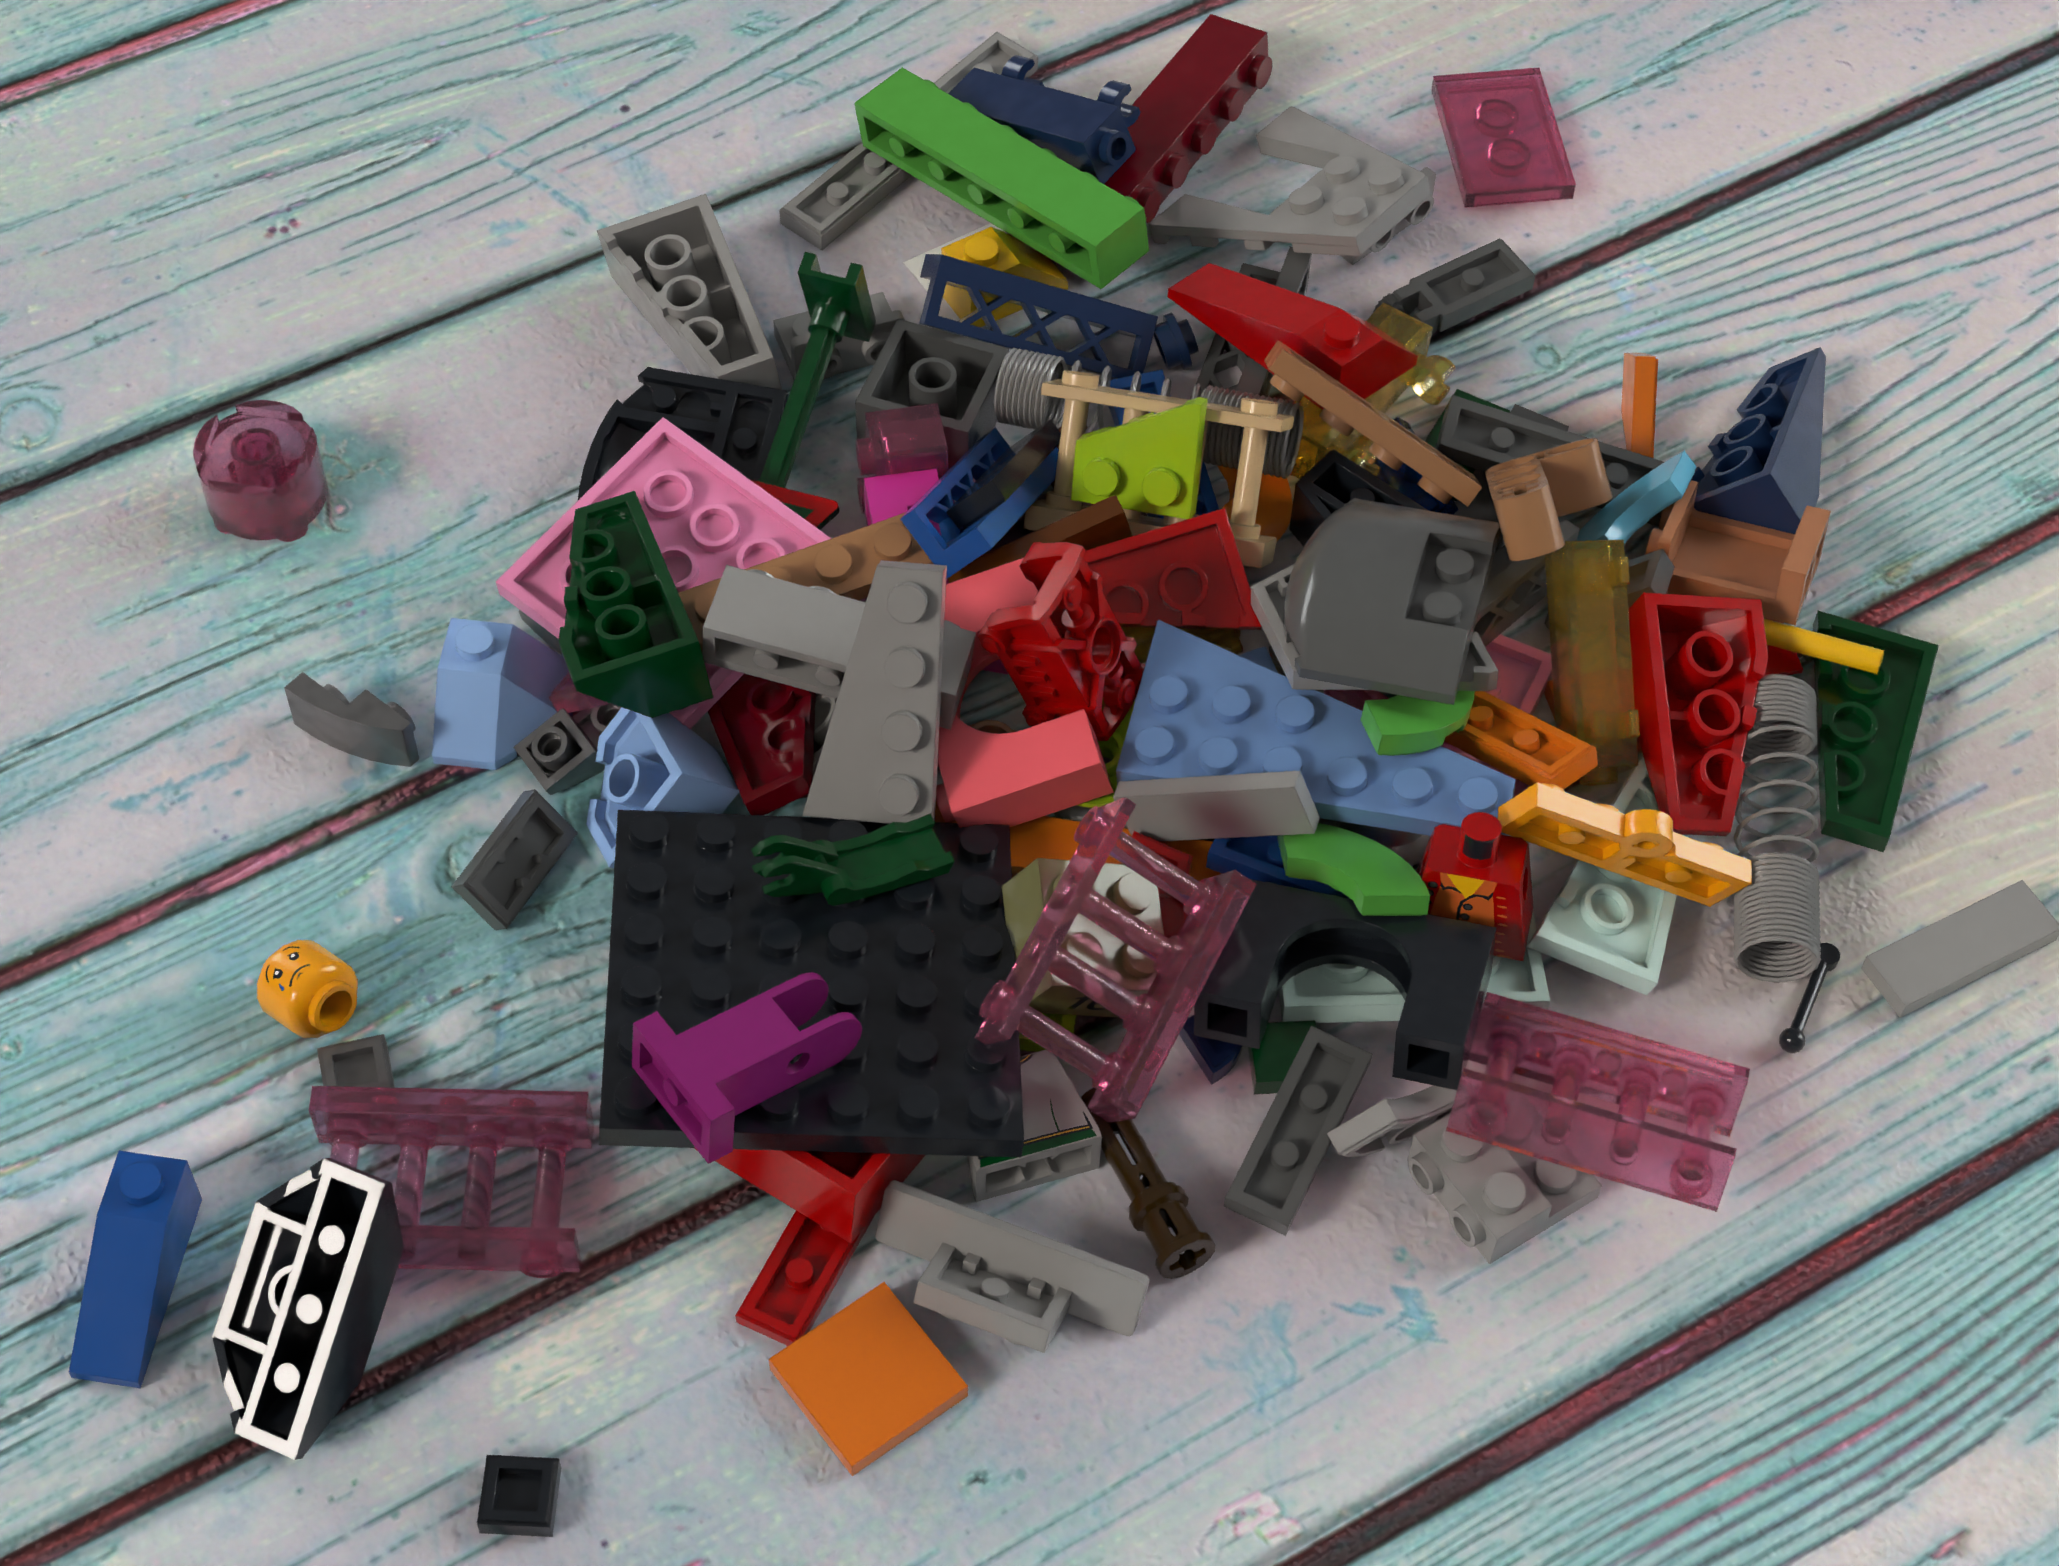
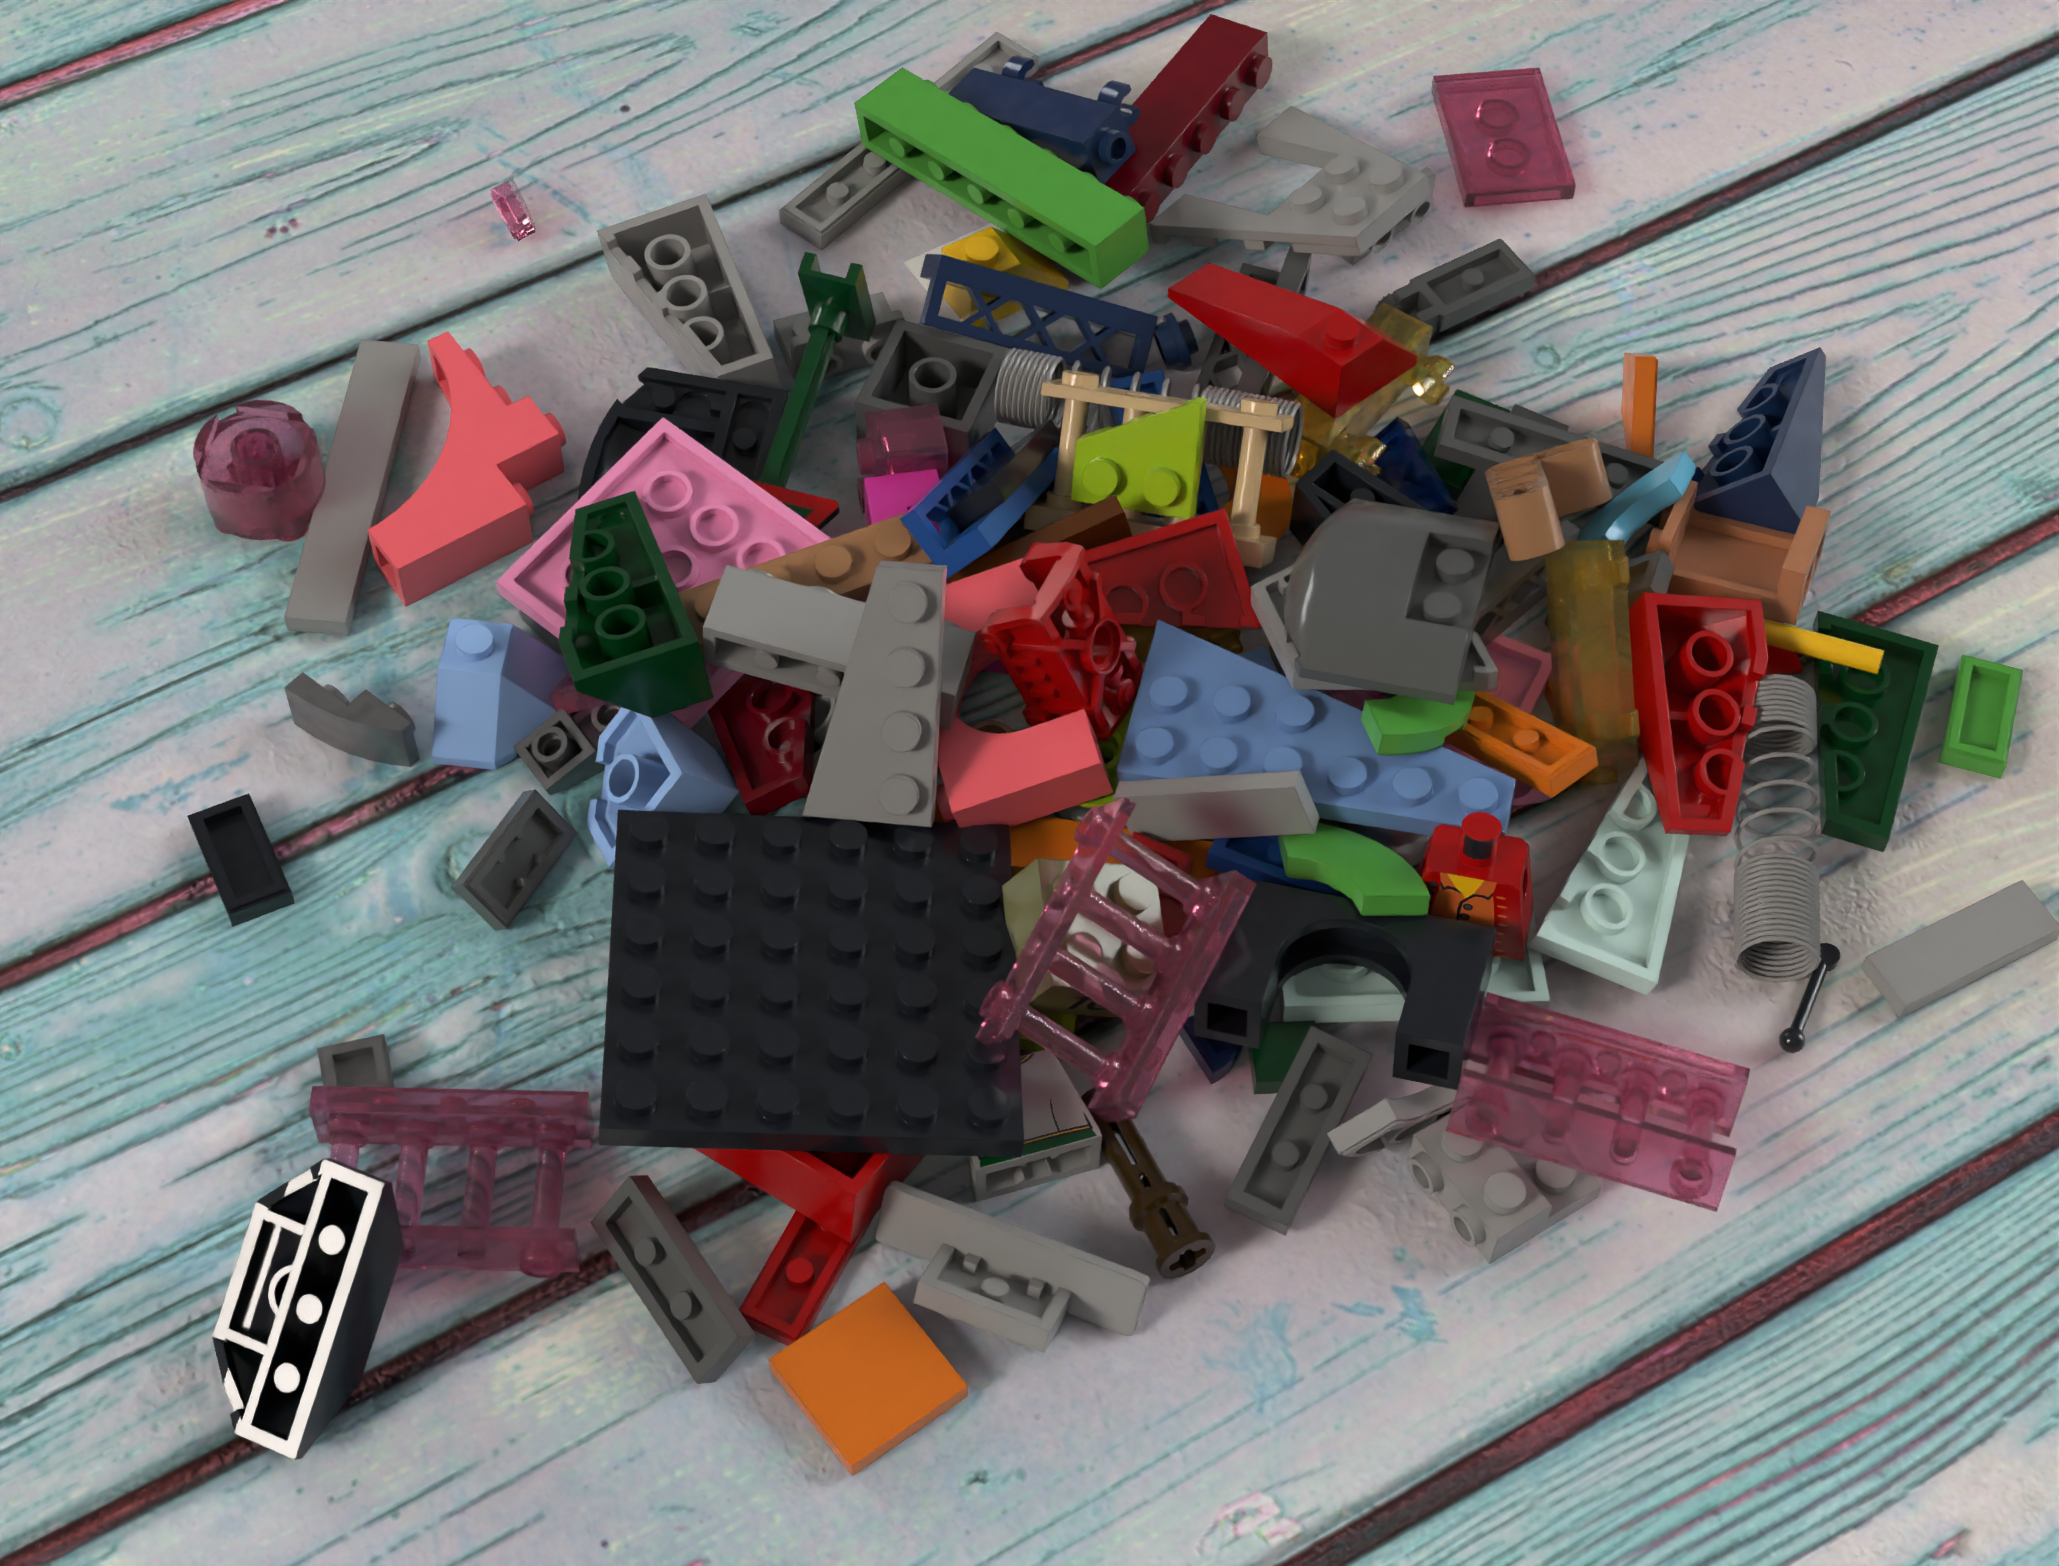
(133, 1266): blue slope -> none
(241, 859): none -> black tile
(307, 989): light orange head -> none
(355, 488): none -> light grey tile
(477, 494): none -> coral arch
(513, 209): none -> clear pink tile
(519, 1495): black tile -> none
(672, 1279): none -> dark grey plate
(739, 1058): magenta piece -> none
(856, 866): dark green arm -> none
(1391, 441): medium nougat plate -> none
(1628, 844): light orange hinge -> none
(1981, 716): none -> bright green tile

